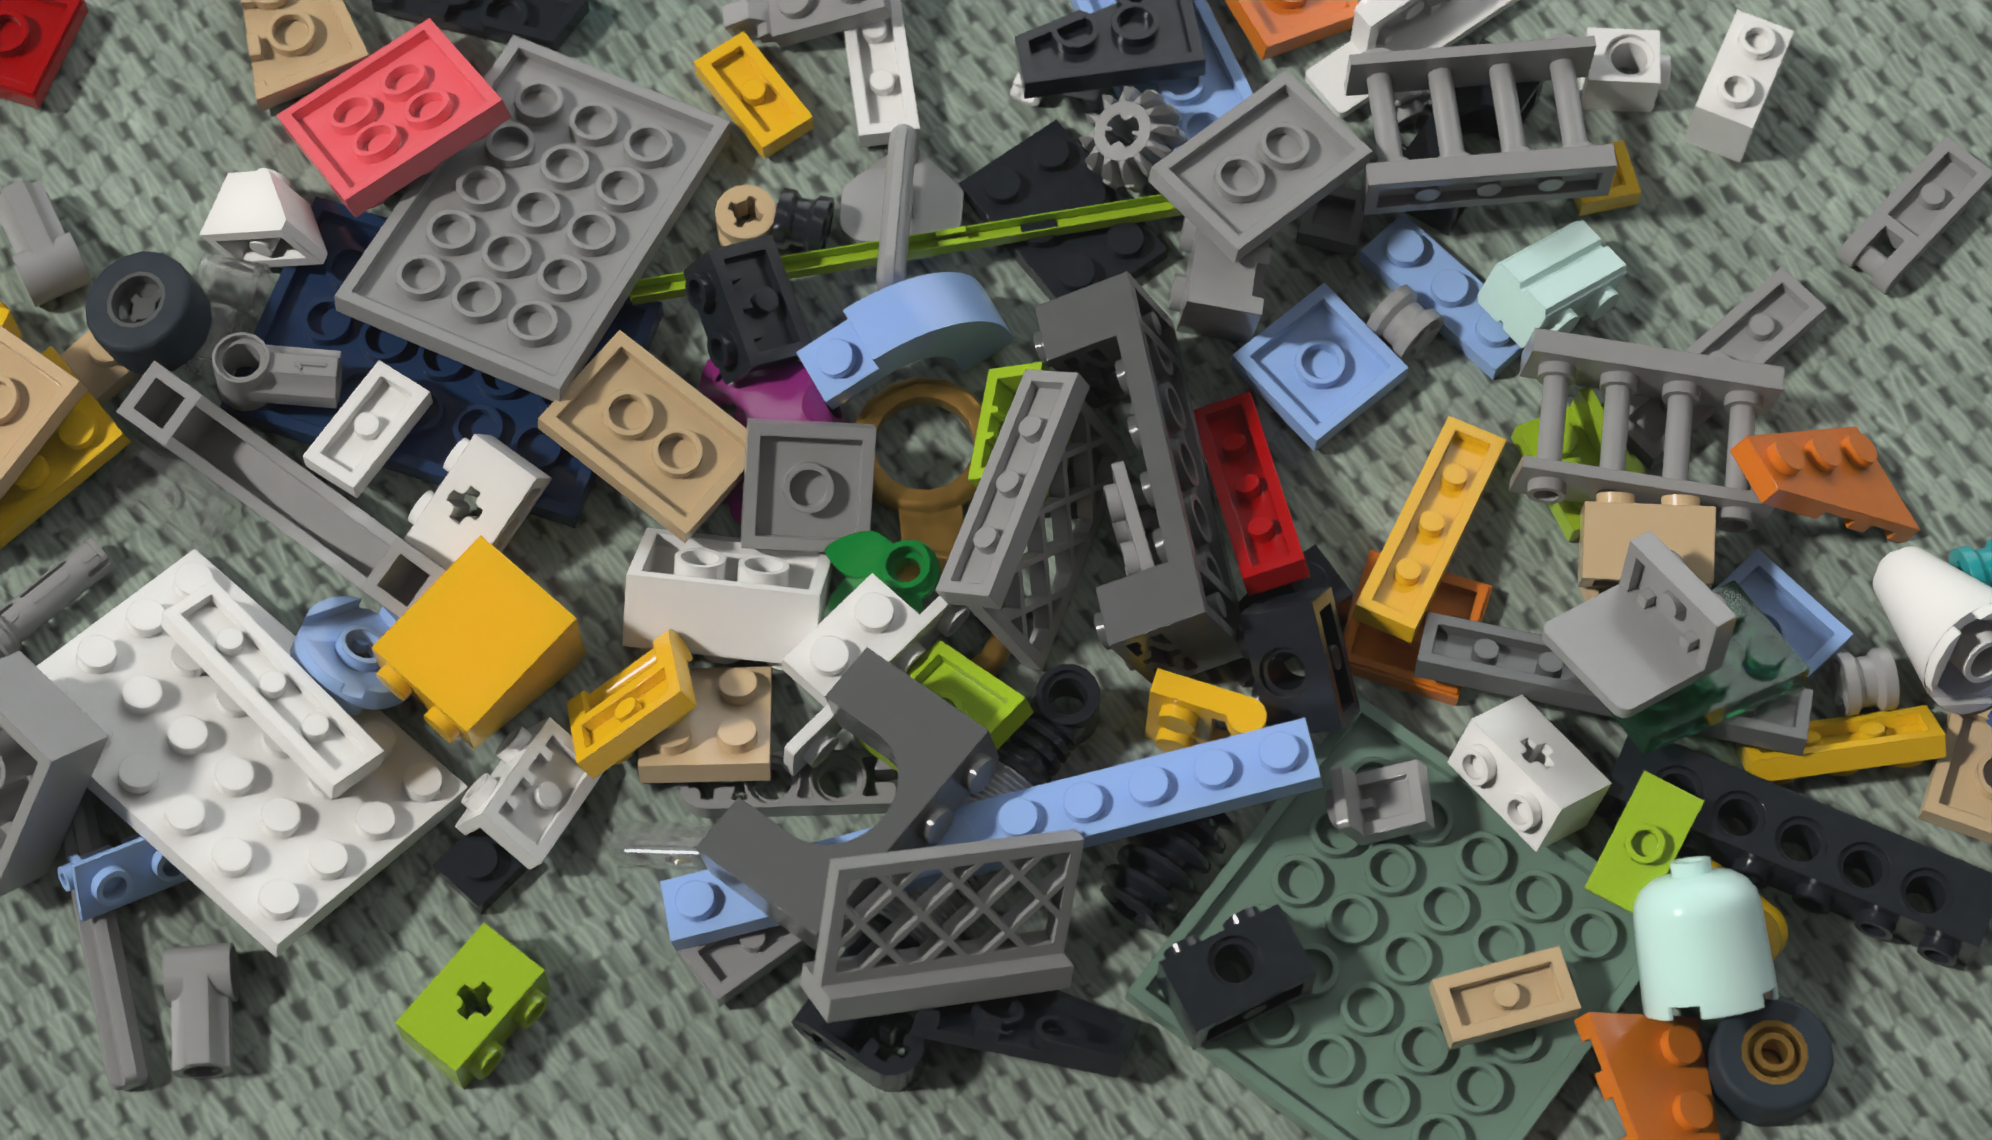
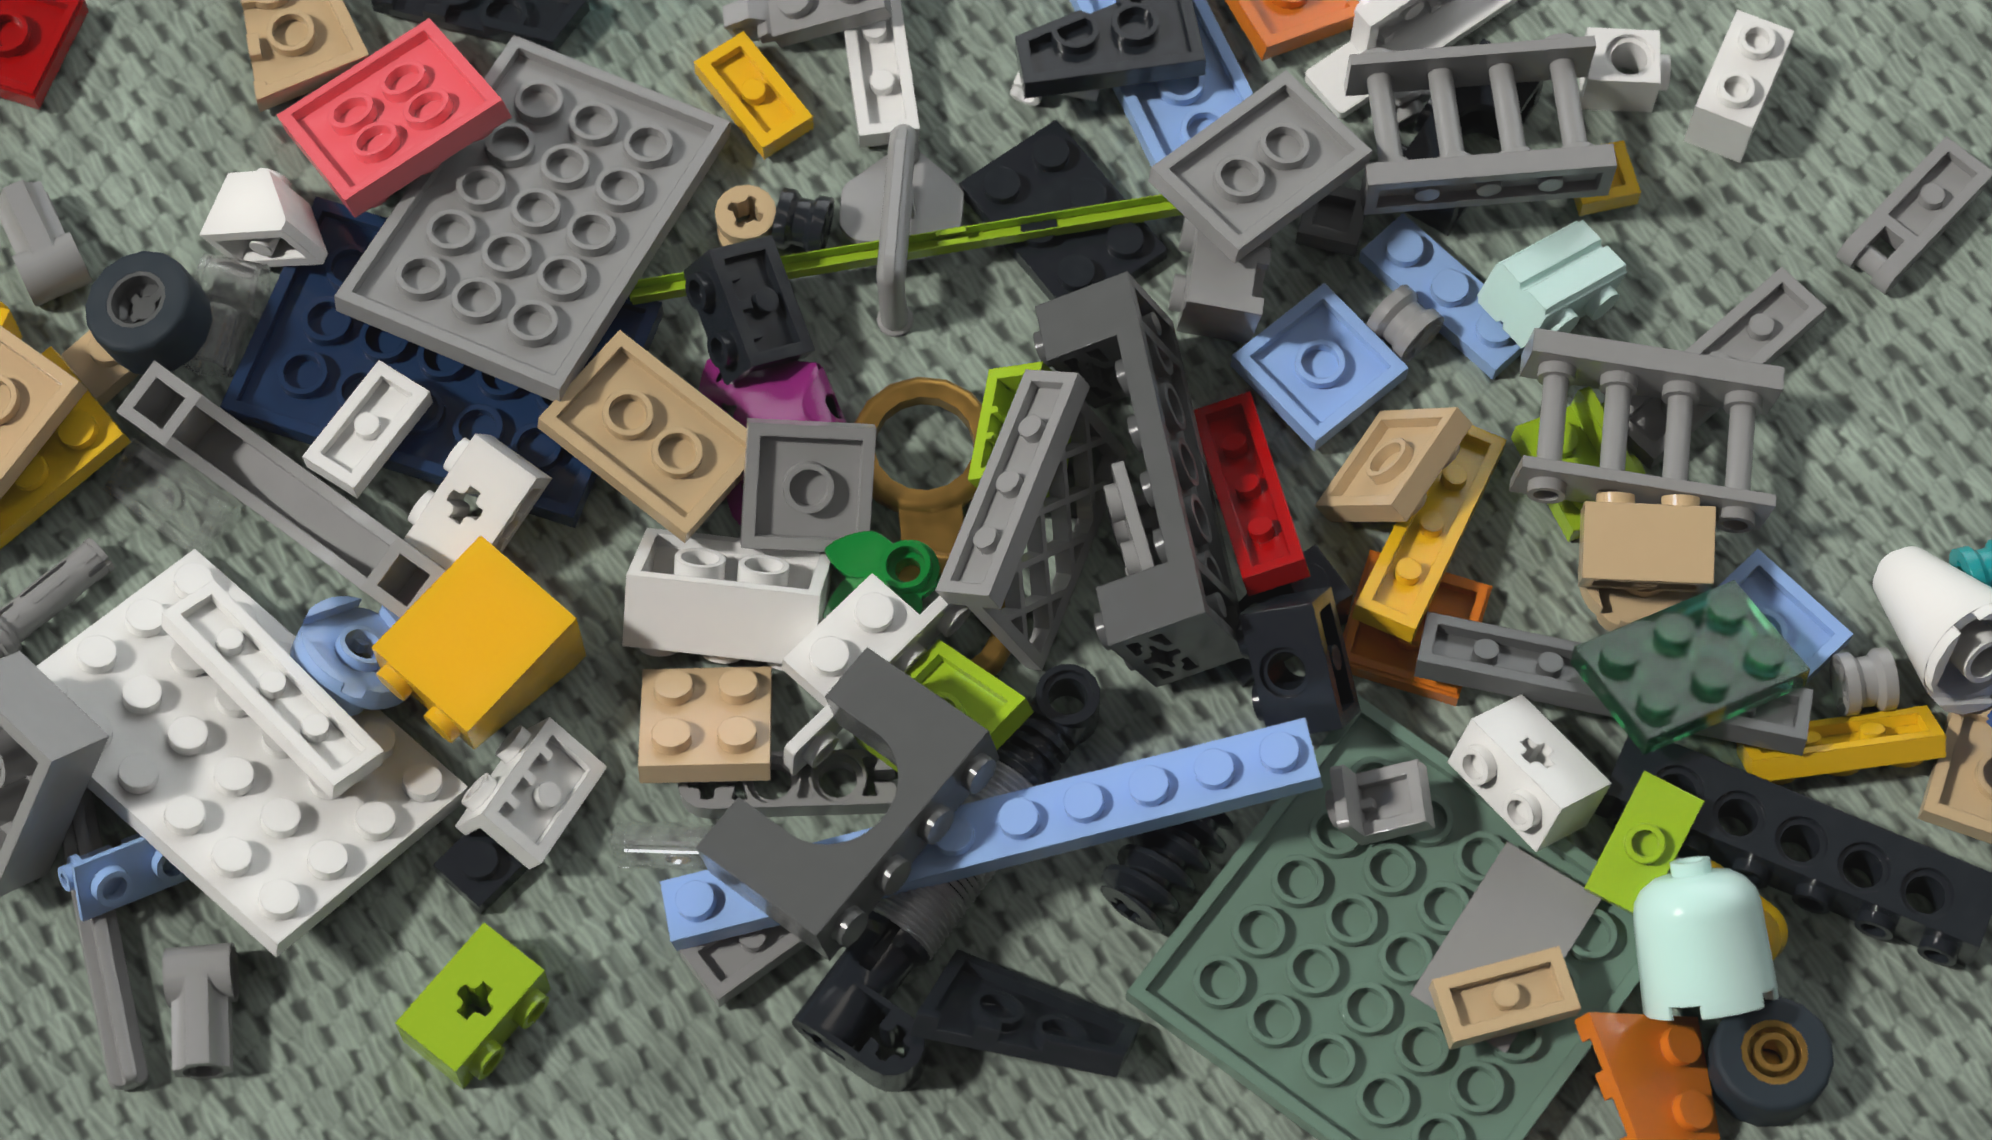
(281, 376): light grey piece -> none
(632, 706): yellow plate -> none
(901, 325): light blue arch -> none
(941, 968): light grey fence -> none
(1110, 143): light grey gear -> none
(1185, 712): yellow plate -> none
(1213, 1007): black brick -> none
(1394, 465): none -> tan plate
(1512, 913): none -> light grey sticker
(1645, 633): light grey bracket -> none
(1825, 473): orange wing -> none

